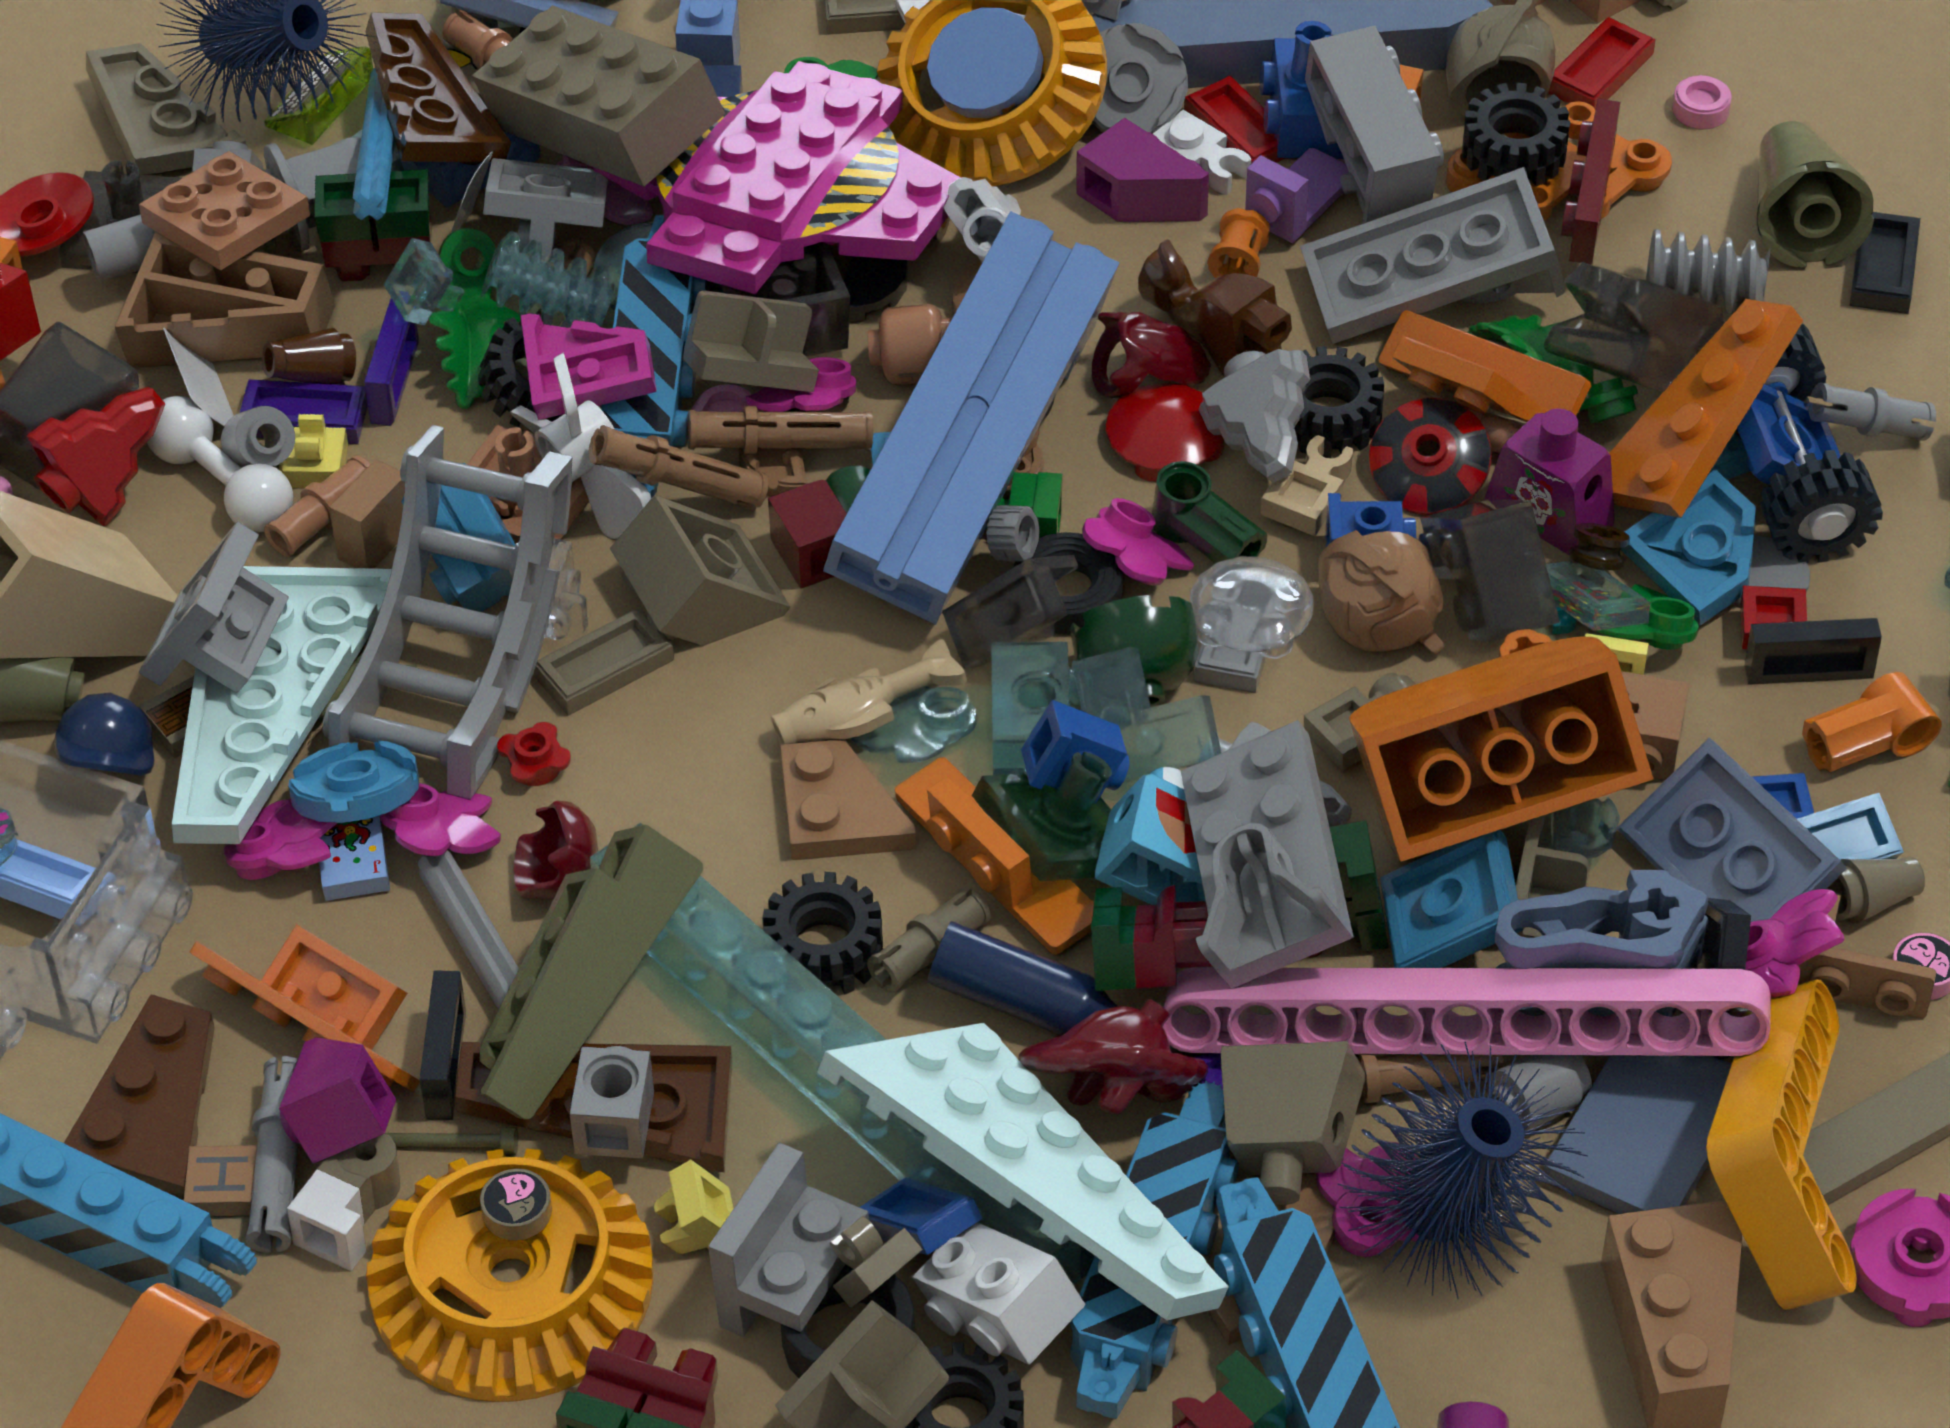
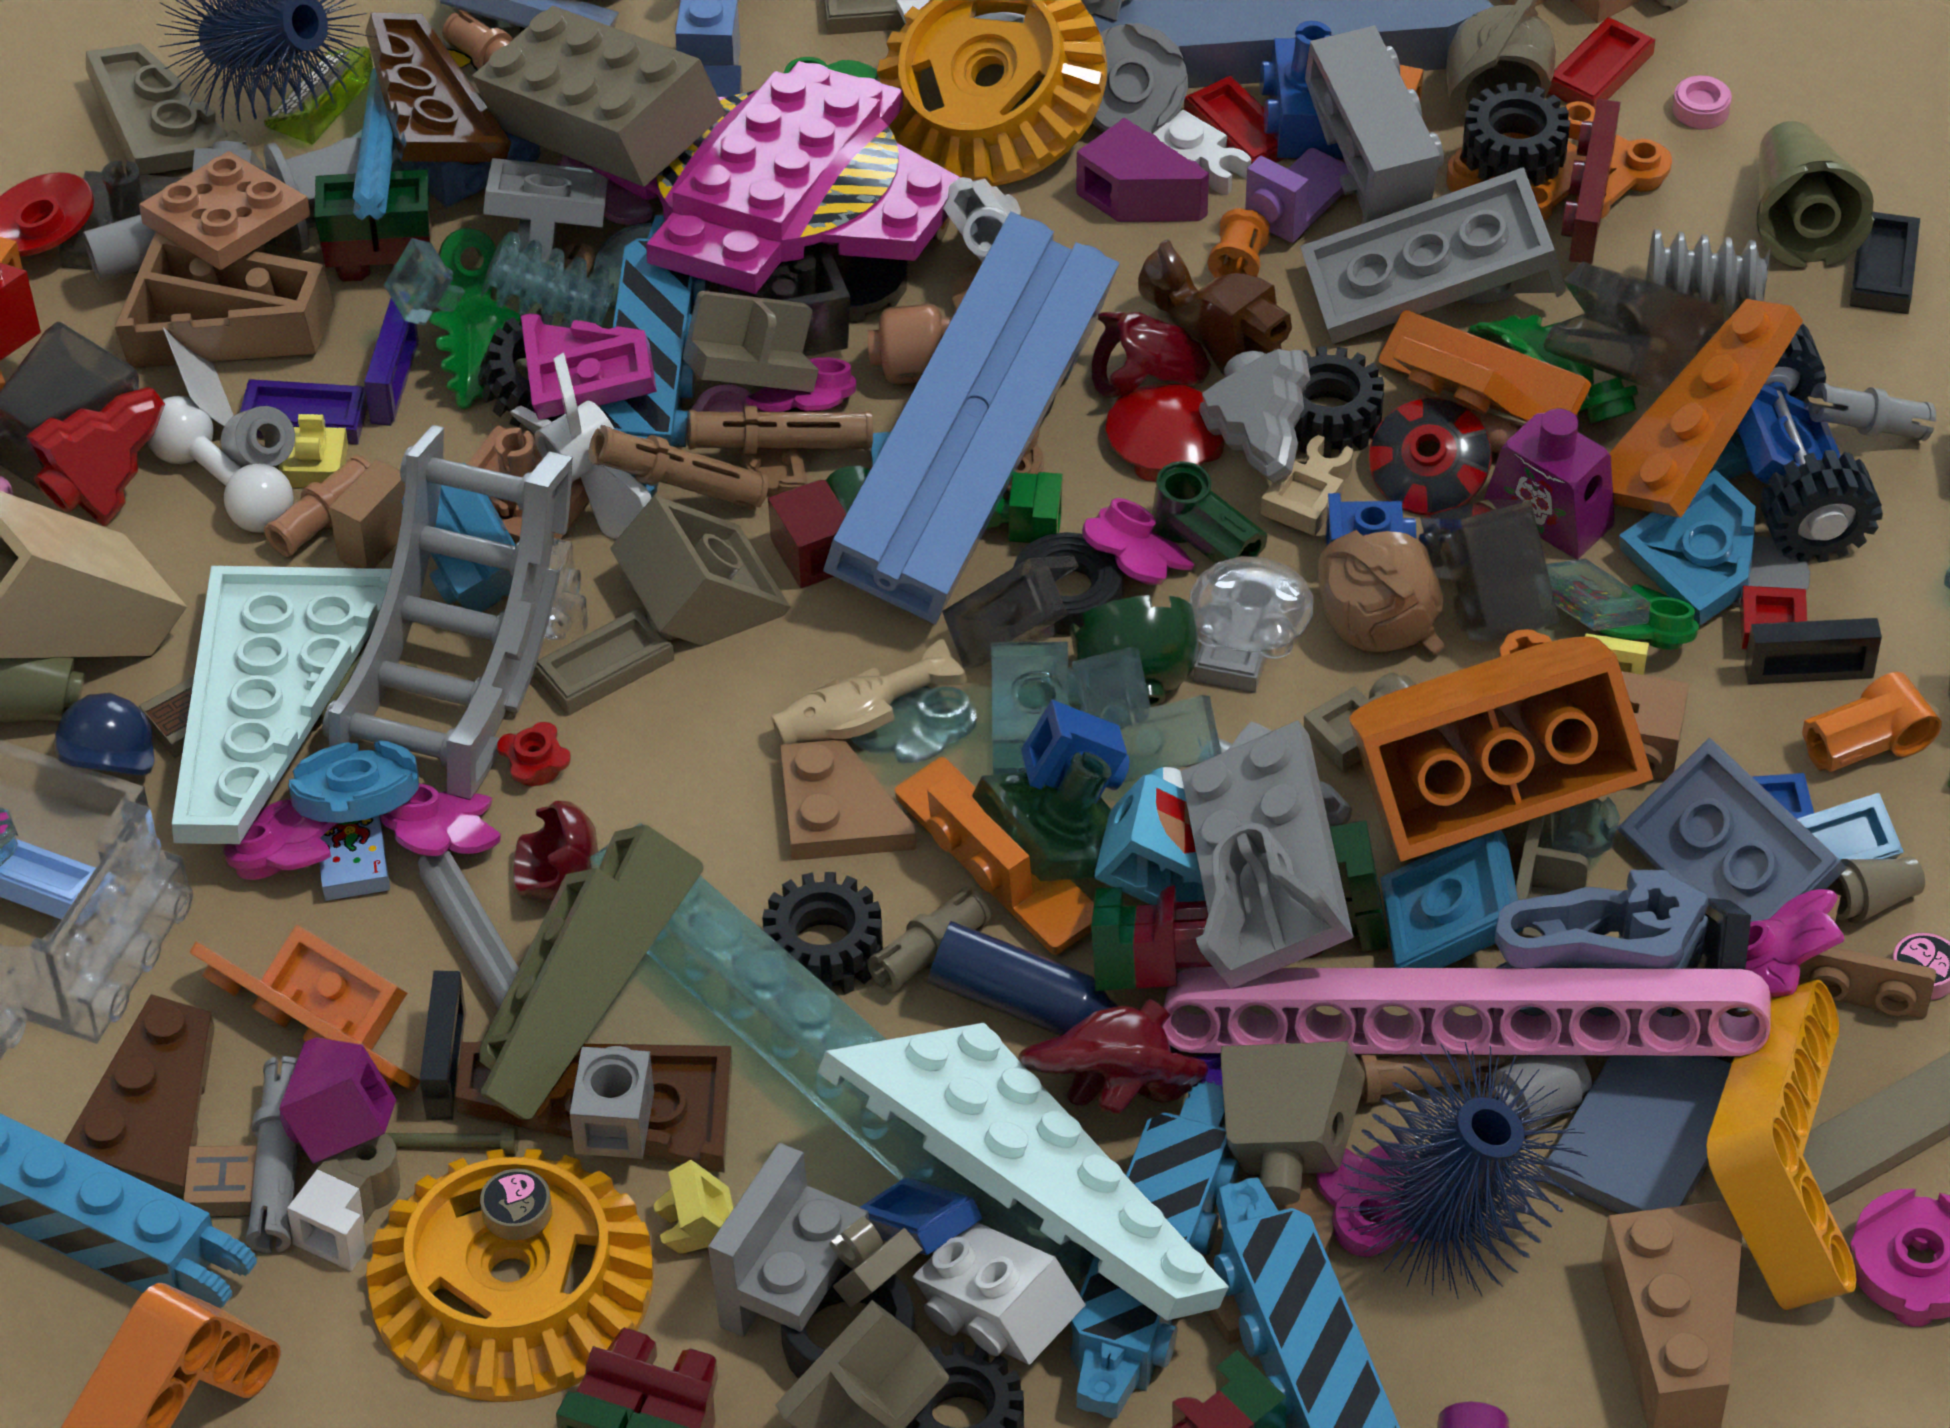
(218, 617): light grey bracket -> none
(311, 357): reddish brown cone -> none
(471, 194): white sticker -> none
(985, 62): medium blue tile -> none
(1012, 533): light grey axle -> none
(1566, 625): teal piece -> none
(1599, 546): dark brown bush -> none

